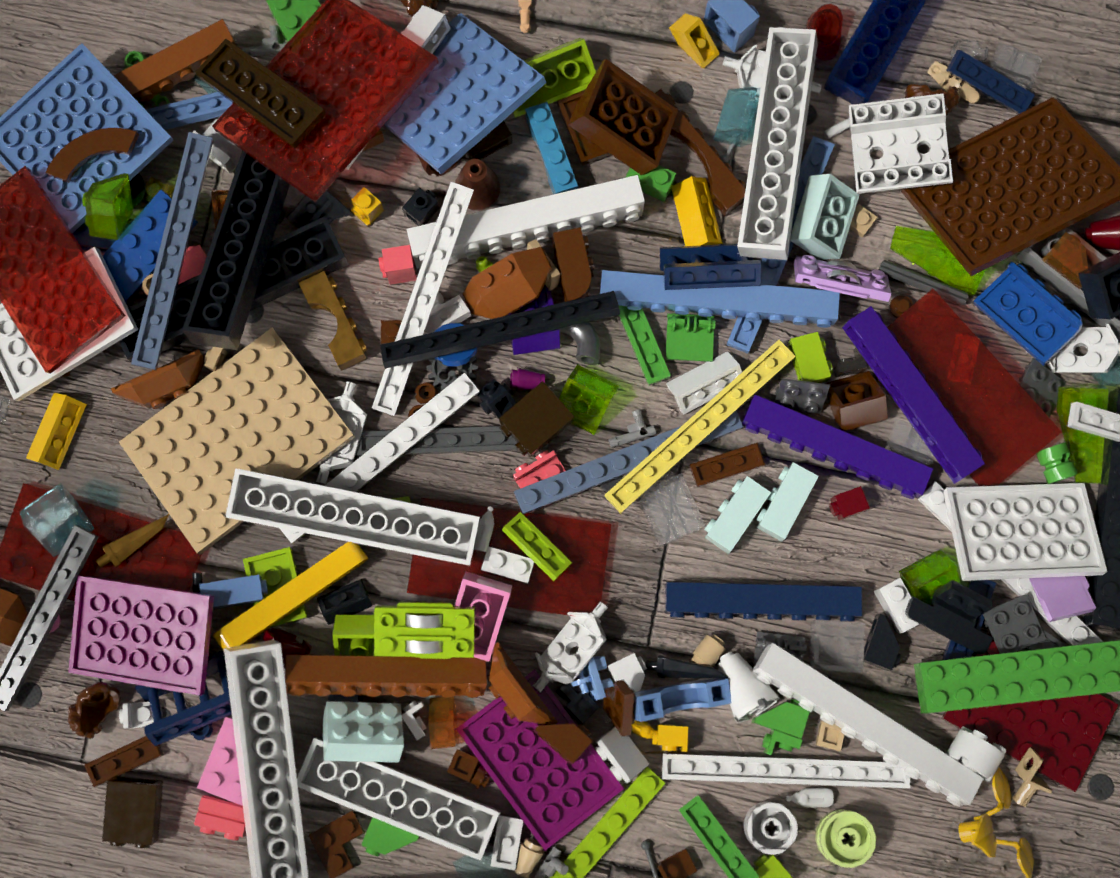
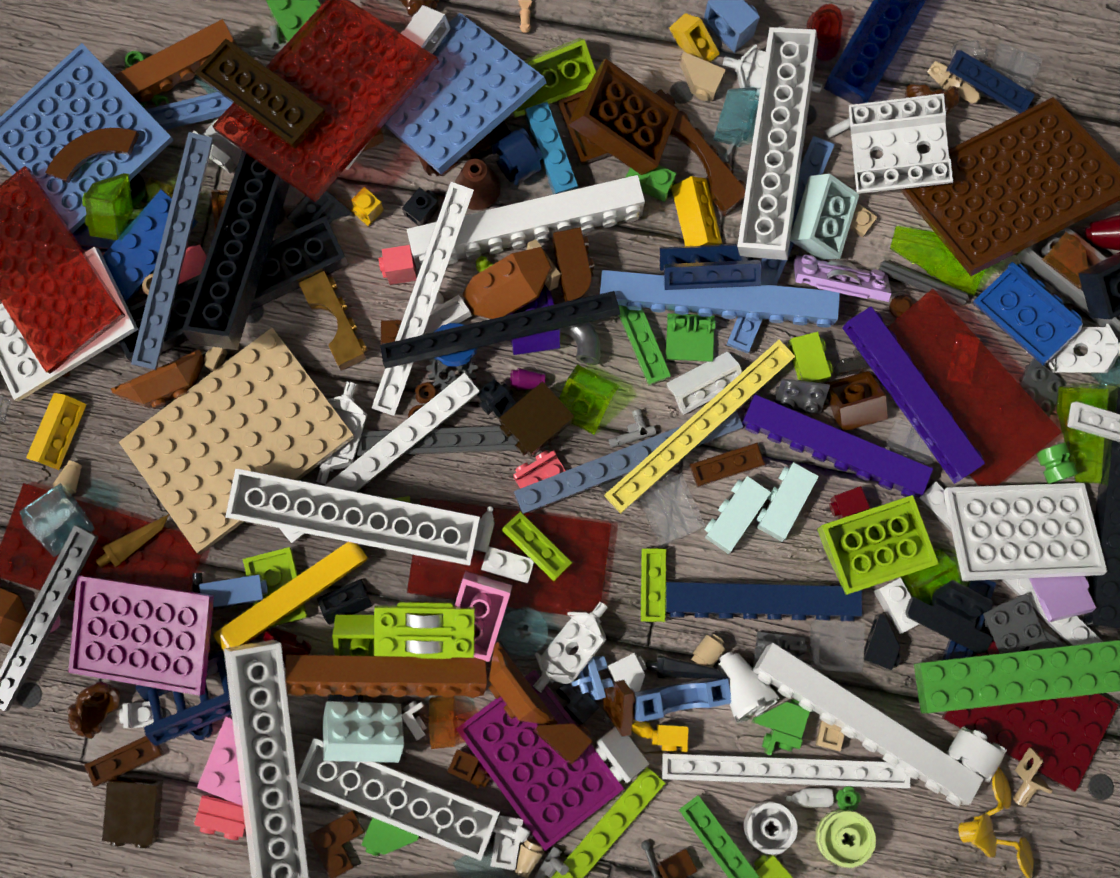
(69, 477): none -> tan cone
(517, 156): none -> dark blue brick
(519, 618): none -> clear light blue plate
(520, 835): none -> white hand
(653, 585): none -> lime plate
(701, 76): none -> tan slope
(848, 792): none -> bright green plate
(878, 545): none -> lime slope

